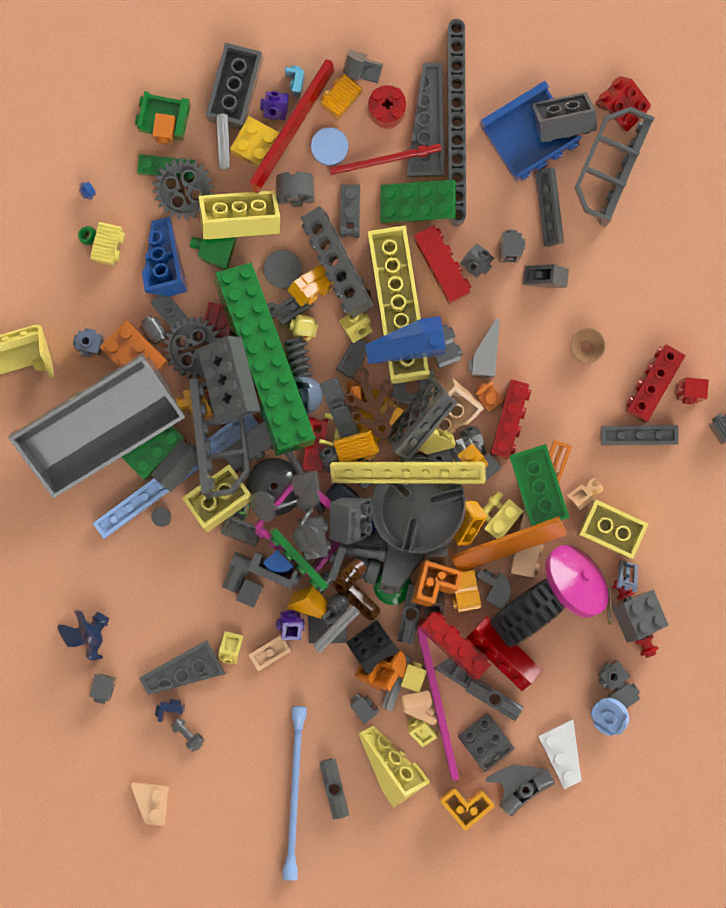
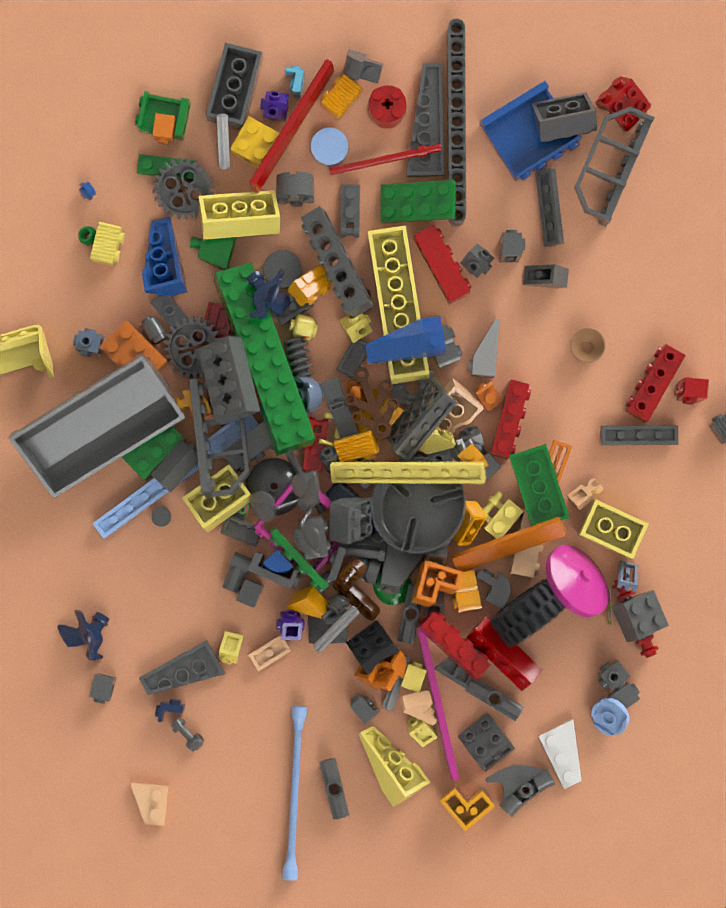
(267, 294): none -> dark blue animal

